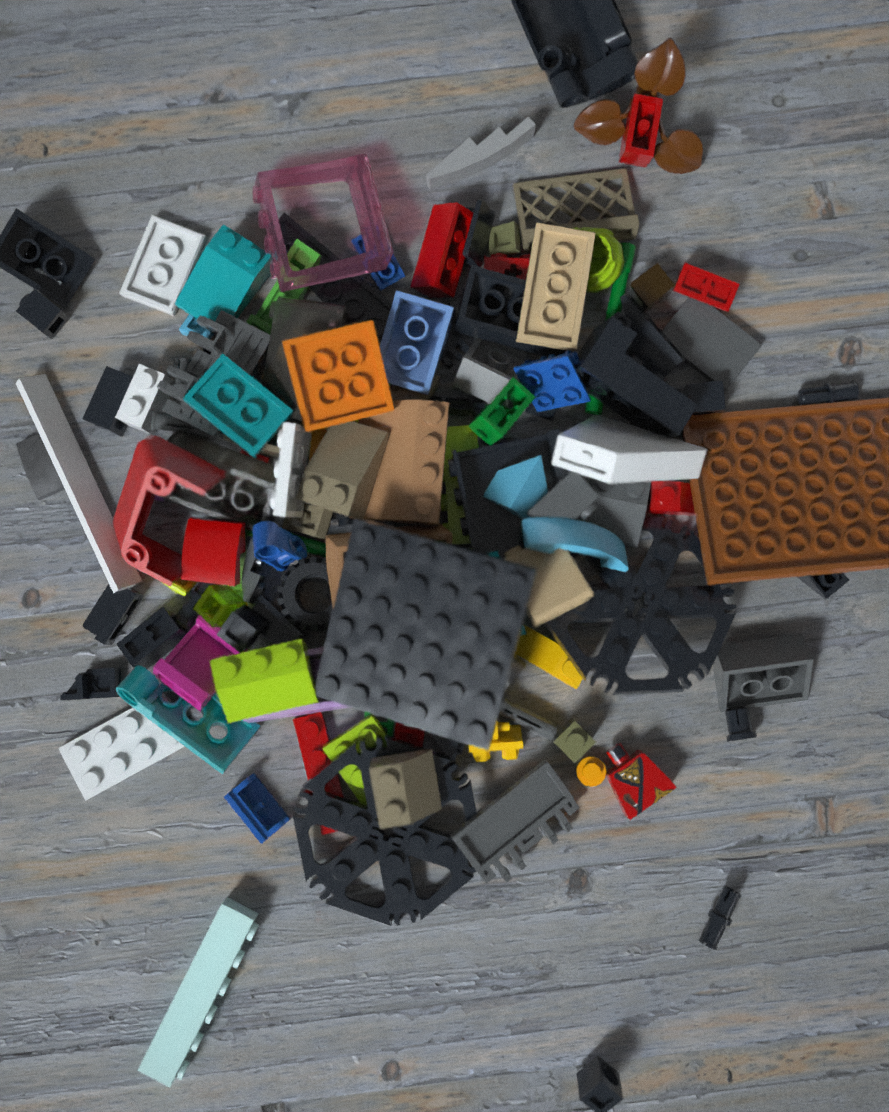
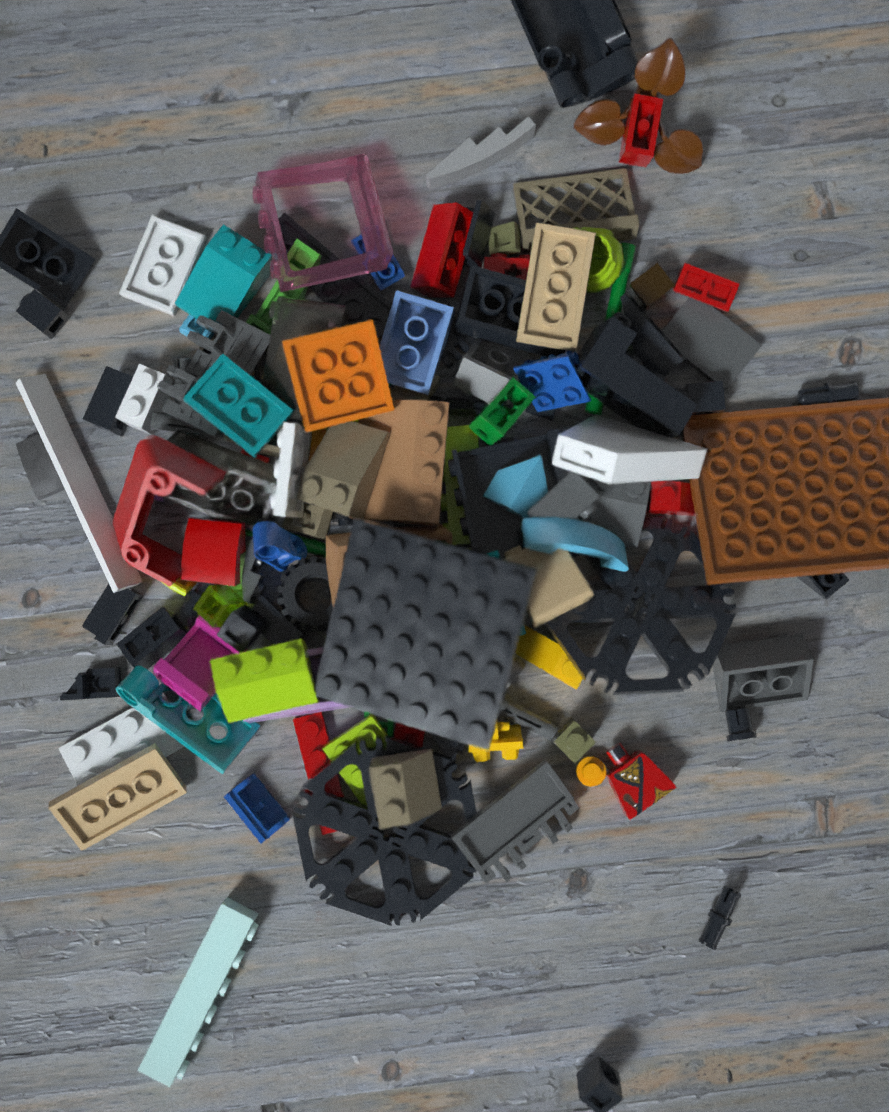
(117, 797): none -> tan plate

